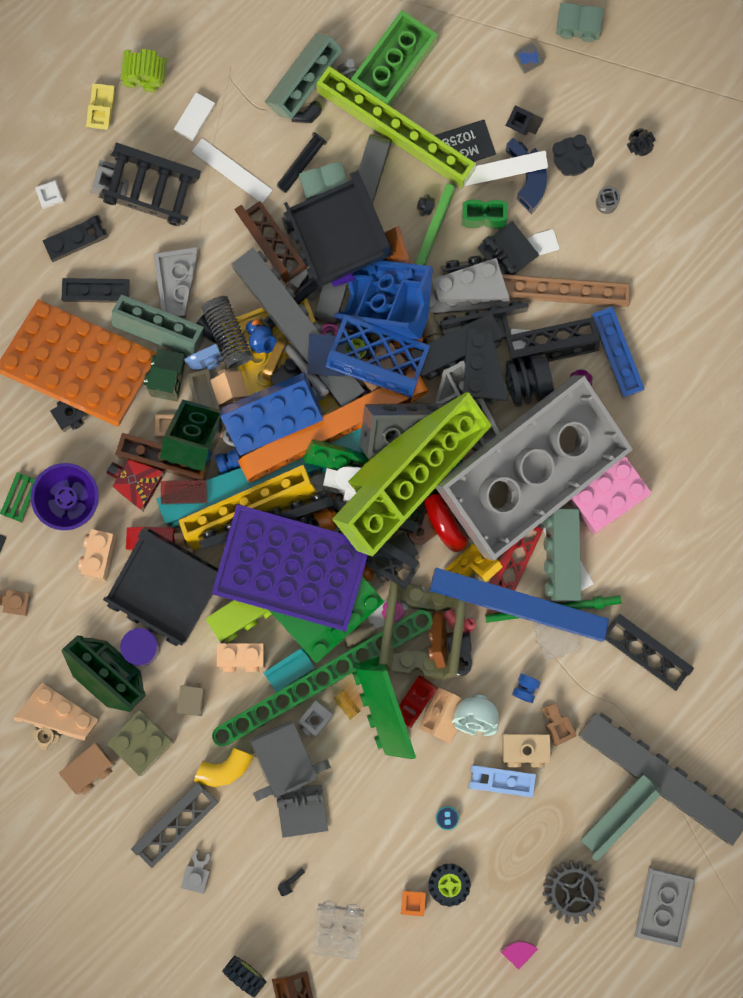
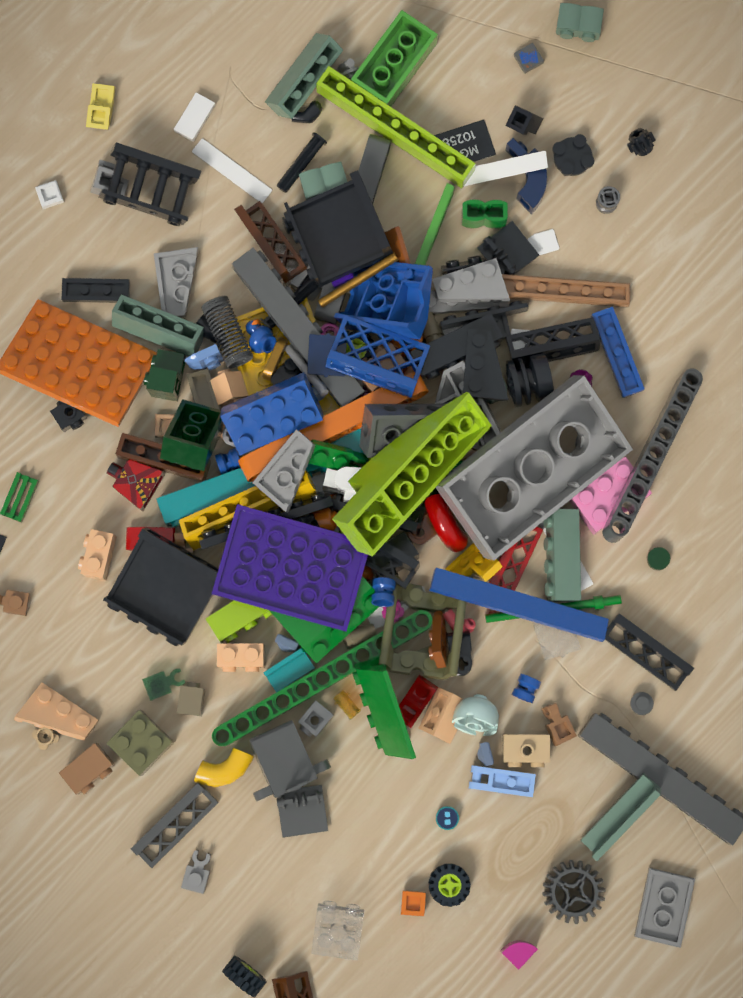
(52, 494): dark purple piece -> none
(75, 238): black plate -> none
(104, 673): dark green wedge -> none
(140, 647): dark purple piece -> none
(143, 70): lime brick -> none
(159, 685): none -> clear green plate
(184, 492): clear red tile -> none
(285, 470): none -> light grey wing
(285, 888): black hand -> none
(286, 644): none -> sand blue tile
(357, 280): none -> pearl gold bar
(383, 592): none -> blue wheel
(425, 205): black plate -> none
(485, 754): none -> sand blue tile
(641, 703): none -> dark grey plate
(646, 461): none -> dark grey beam
(658, 558): none -> dark green tile

